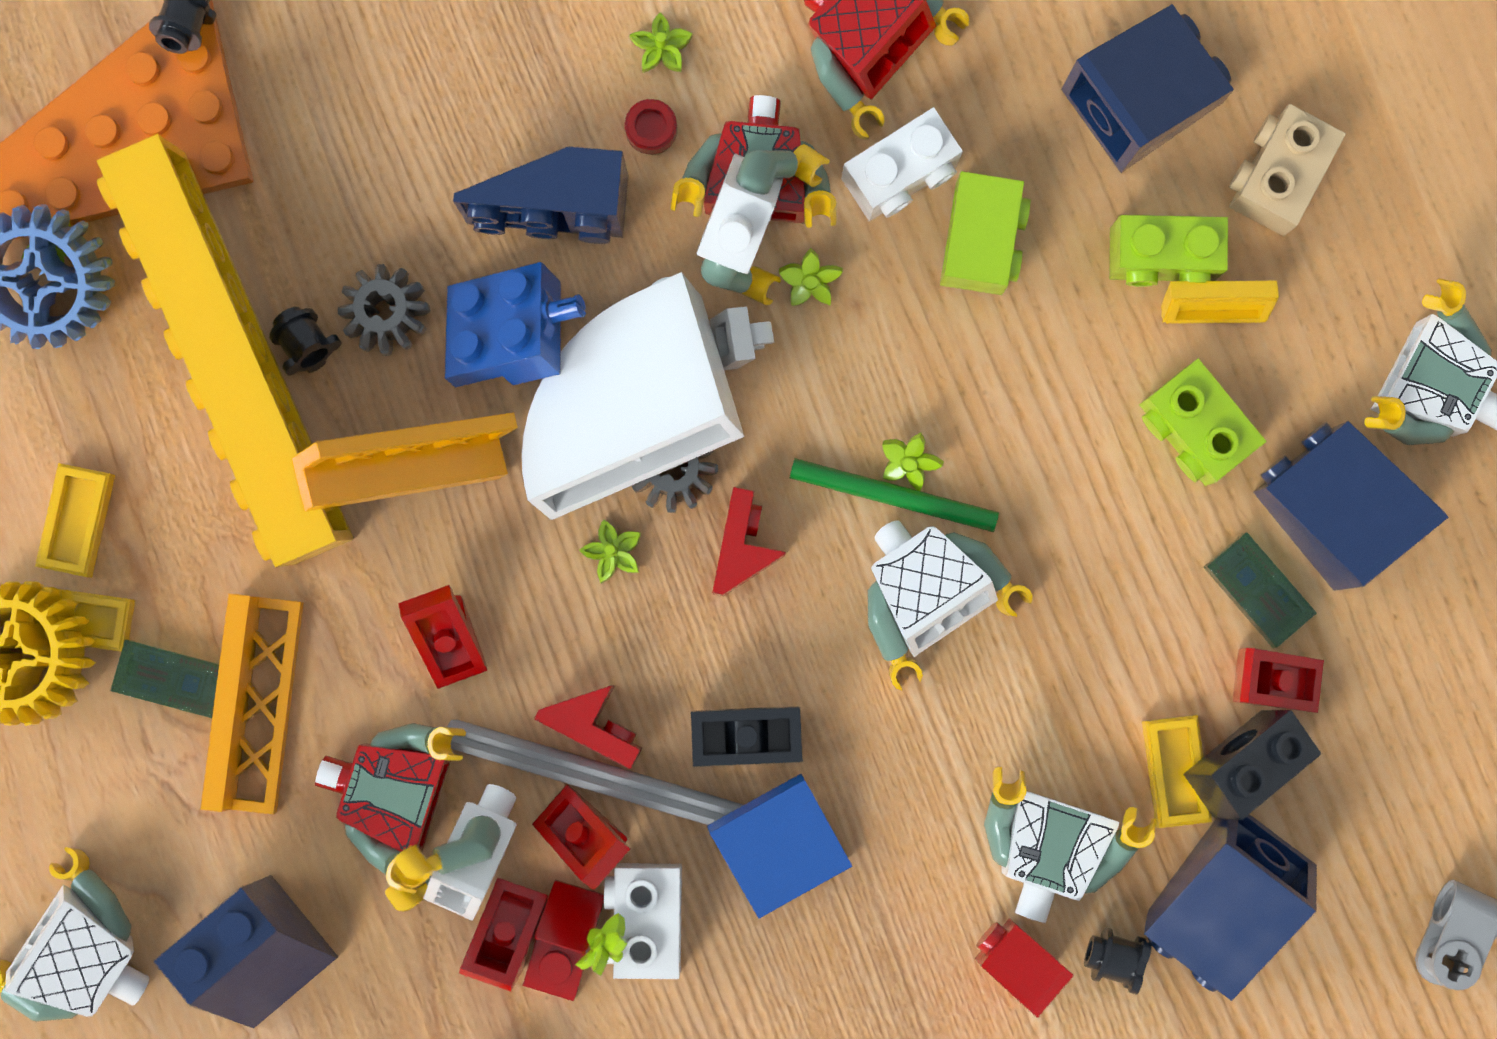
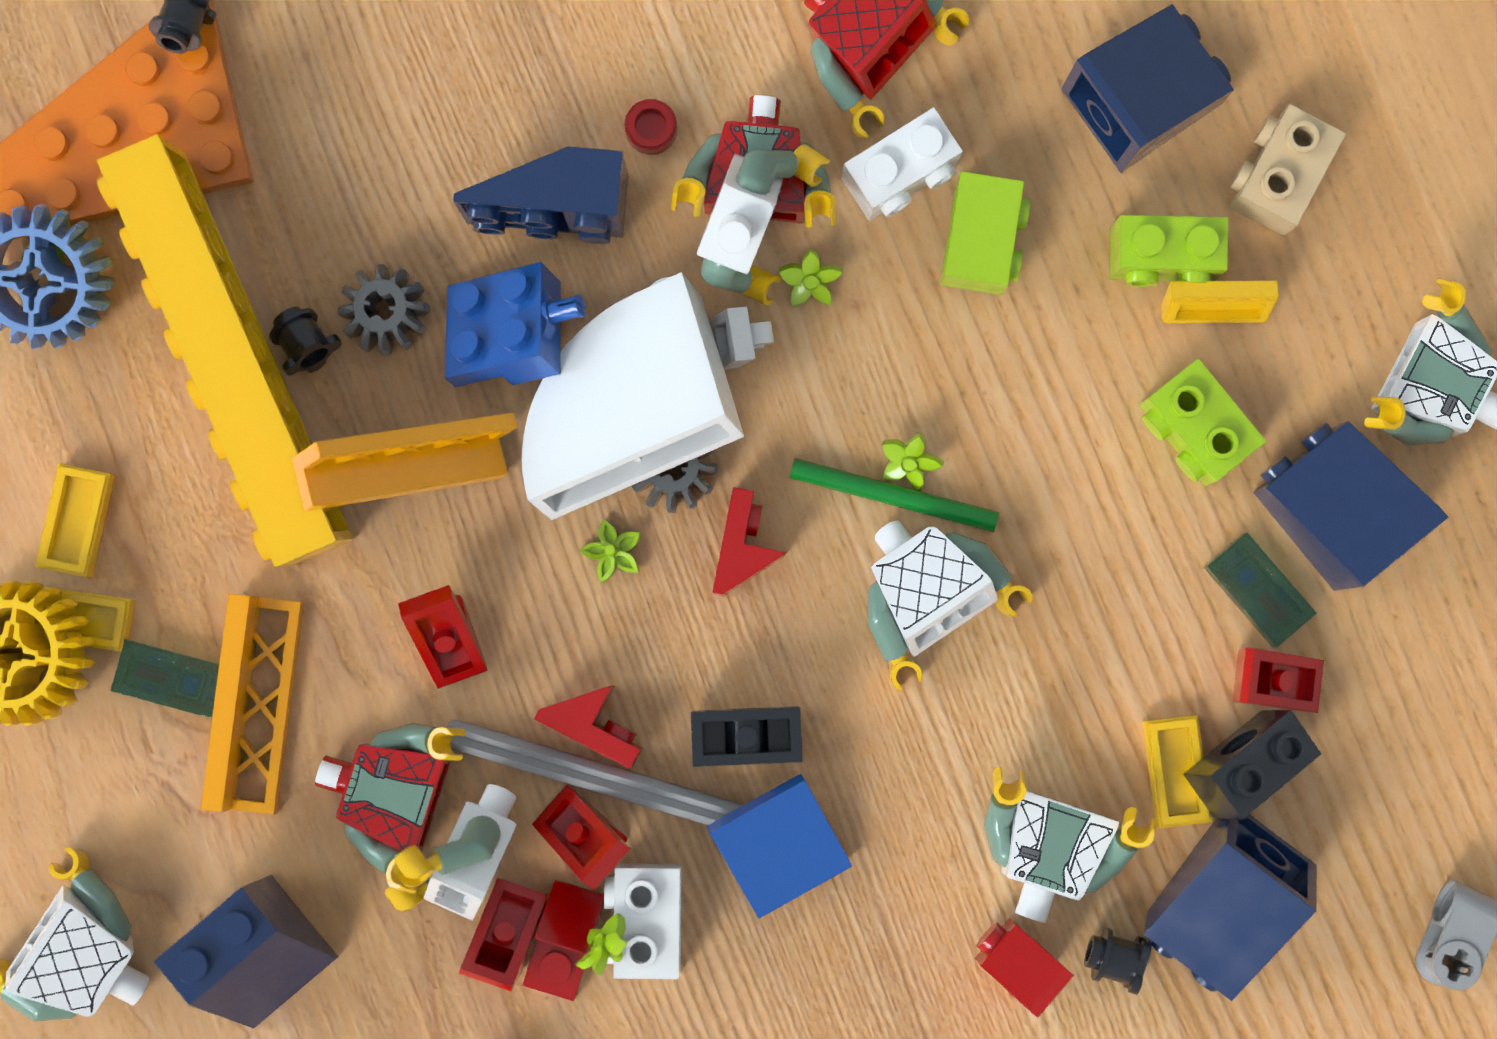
(661, 45): lime plant -> none

